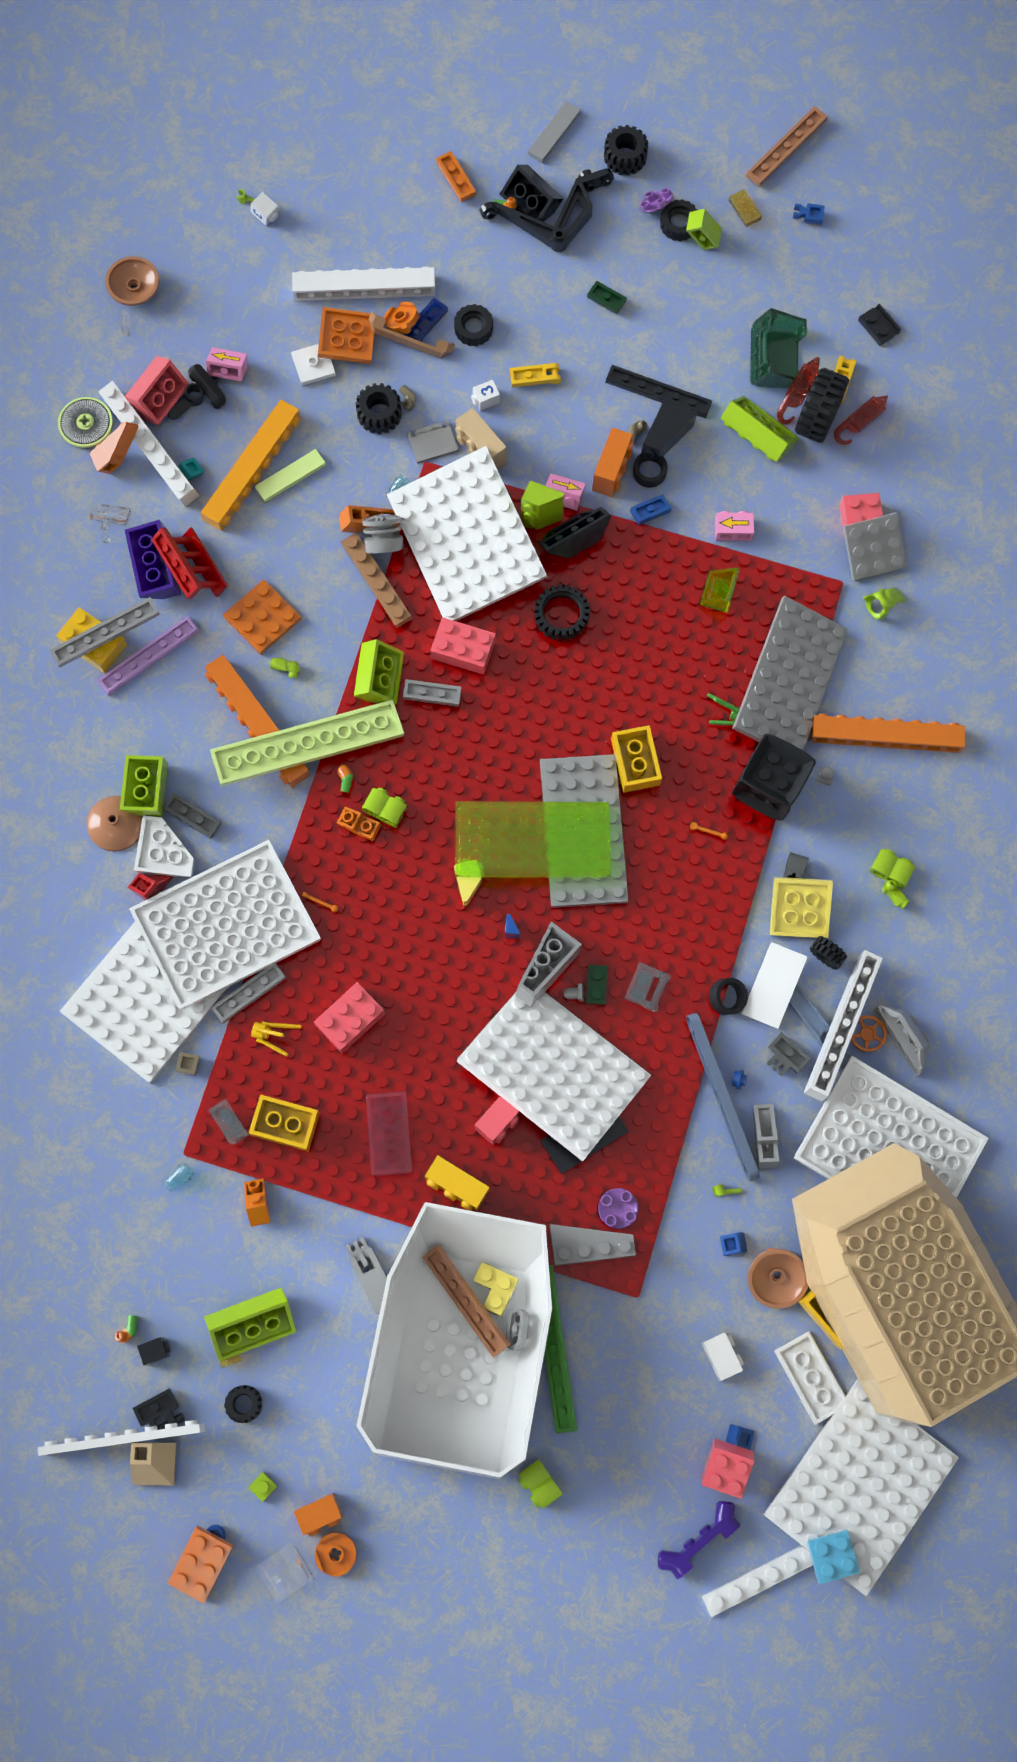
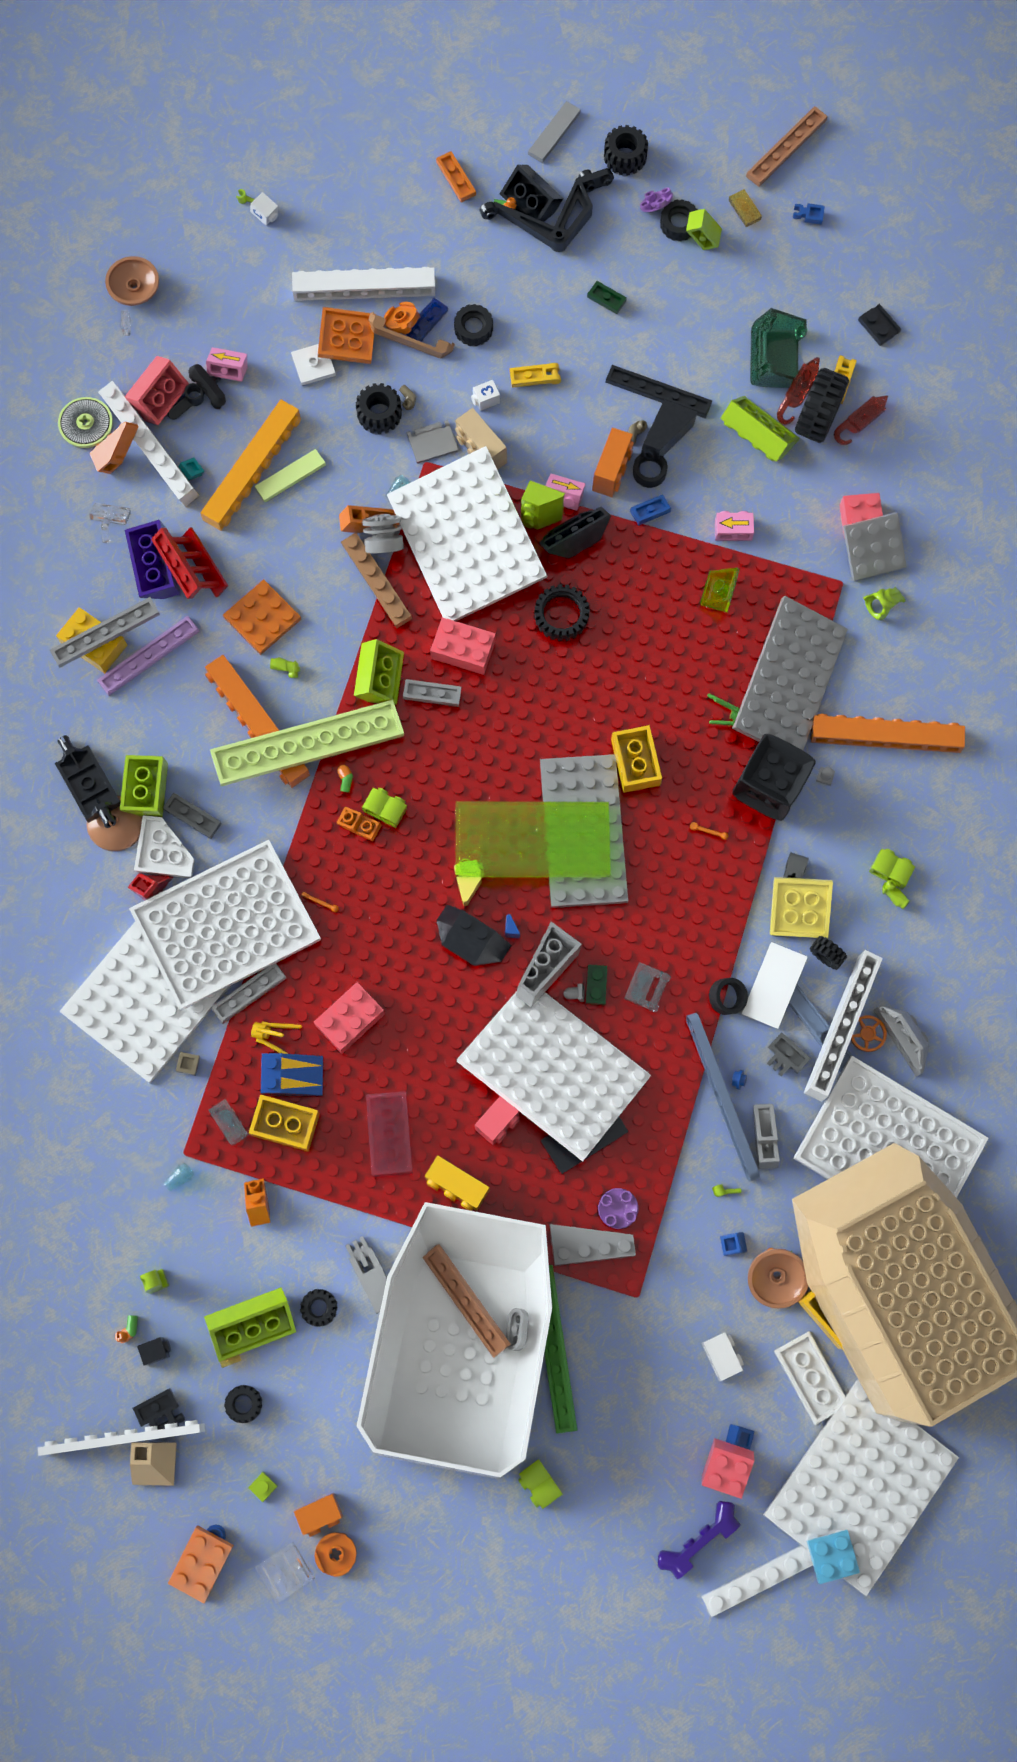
(87, 782): none -> black plate
(154, 1281): none -> lime leg
(291, 1075): none -> blue slope
(327, 1317): none -> black tyre
(470, 937): none -> black wedge
(501, 1286): light yellow plate -> none

